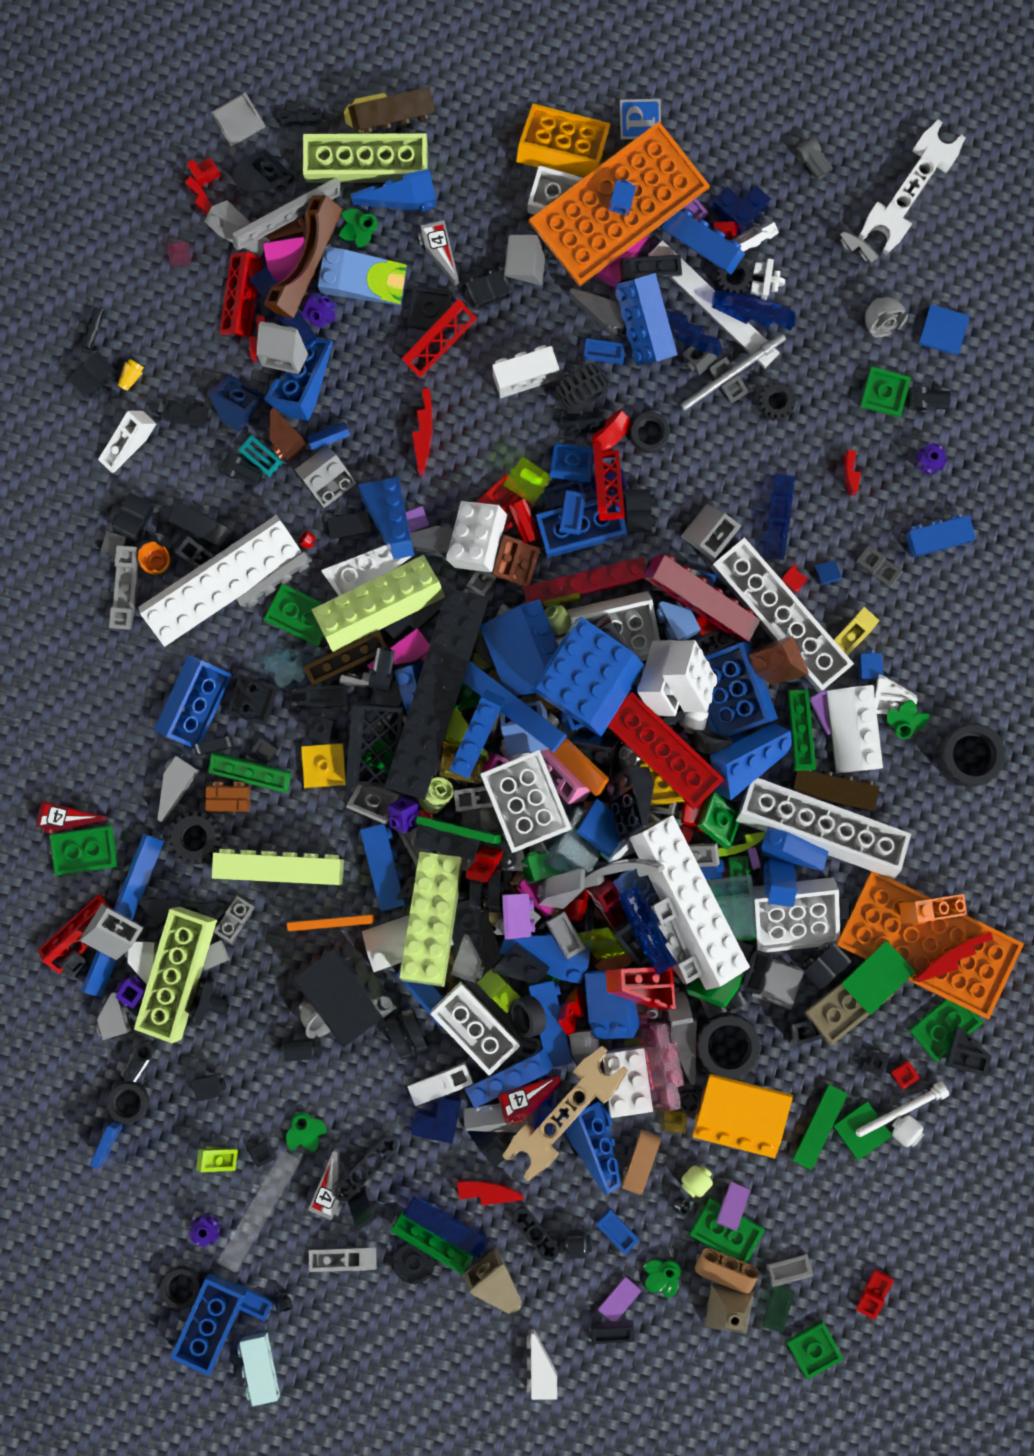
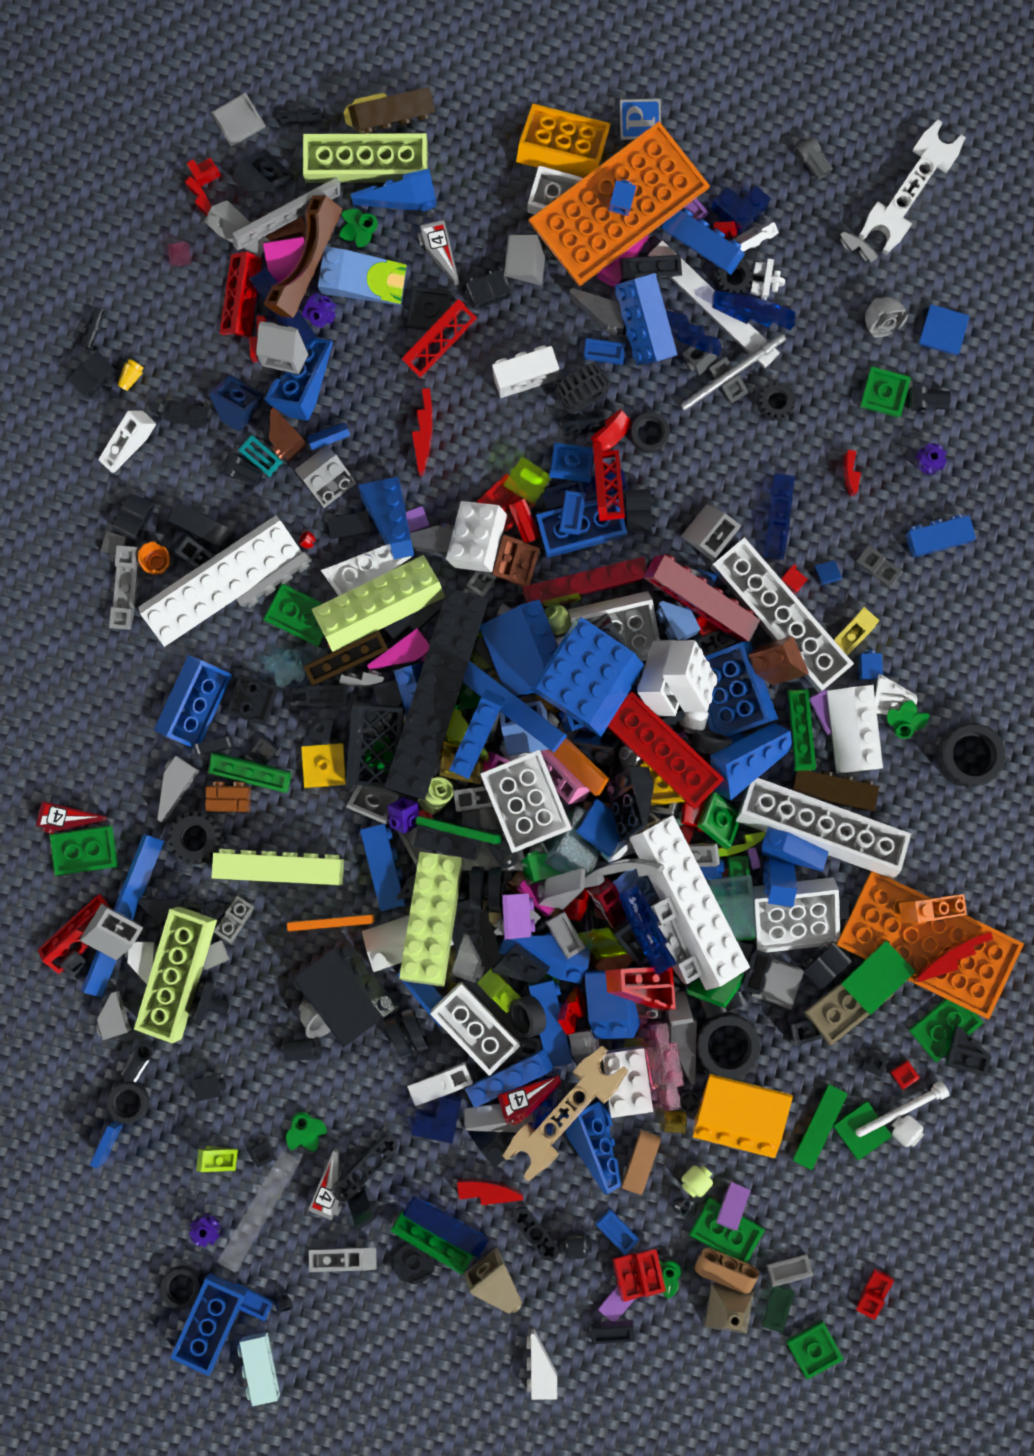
(126, 995): dark purple brick -> none
(381, 674): black piece -> none
(485, 864): red slope -> none
(638, 1275): none -> red slope

